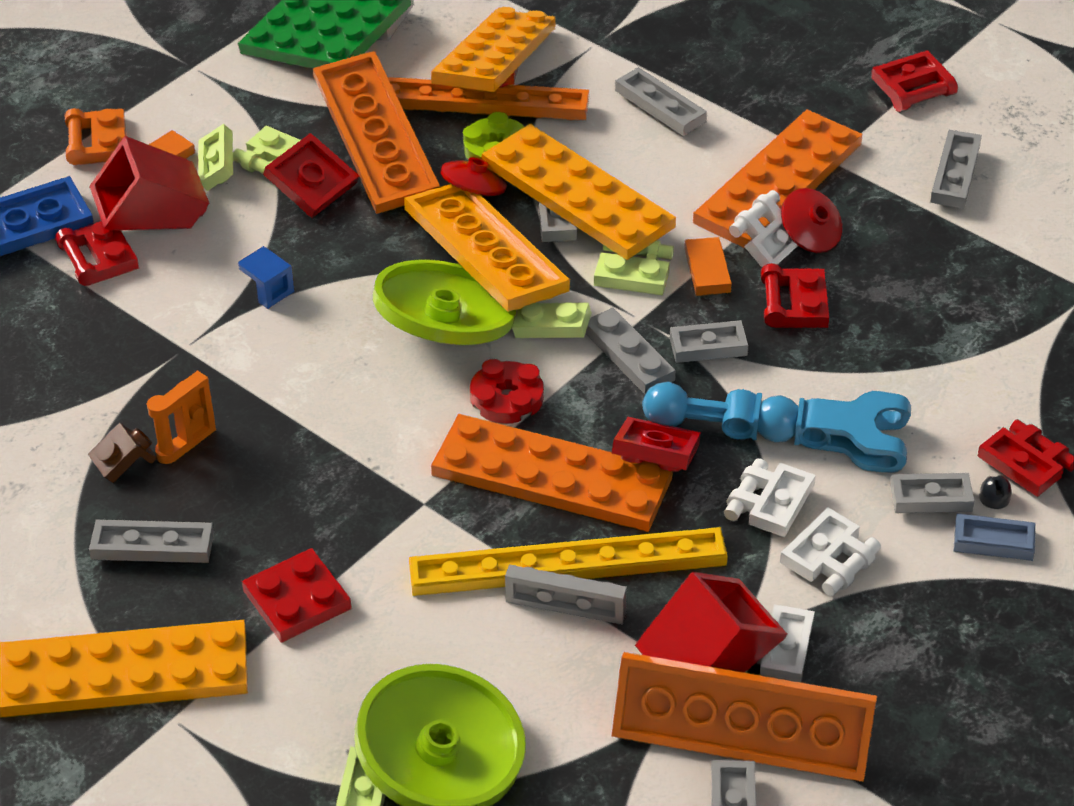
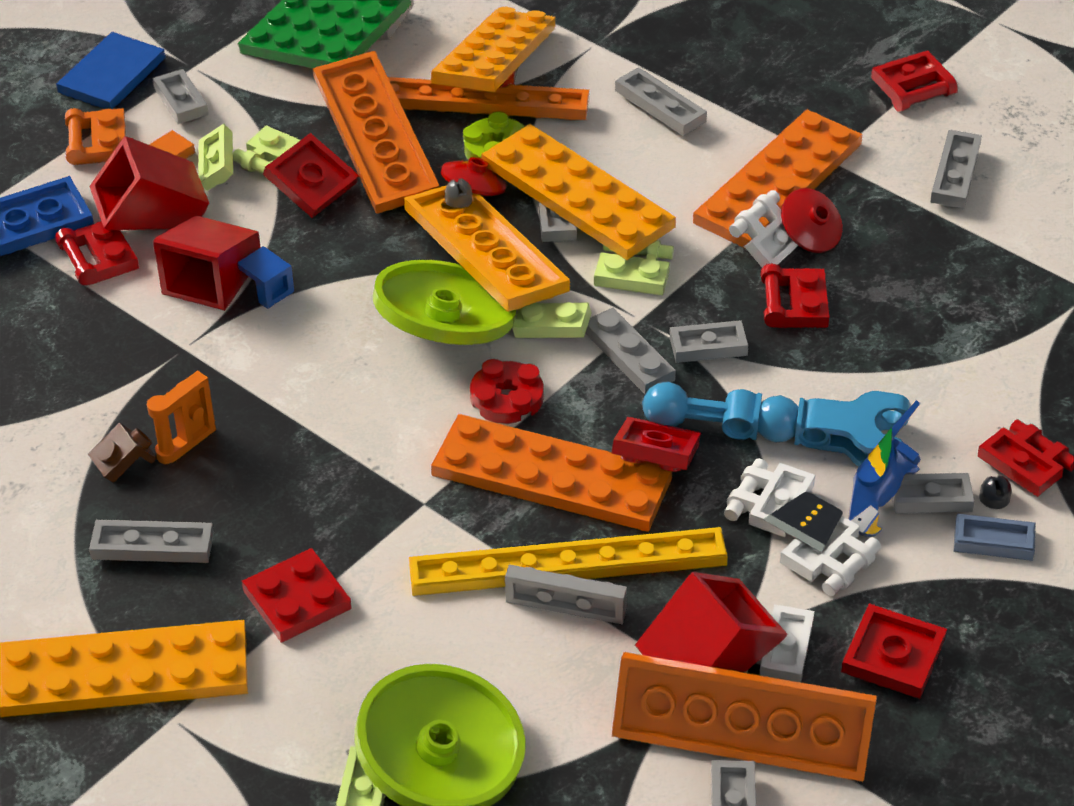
(111, 71): none -> blue tile
(180, 96): none -> light grey plate
(201, 260): none -> red slope
(458, 194): none -> dark grey hinge
(707, 266): orange tile -> none
(807, 519): none -> black sticker
(881, 477): none -> blue animal
(894, 650): none -> red plate

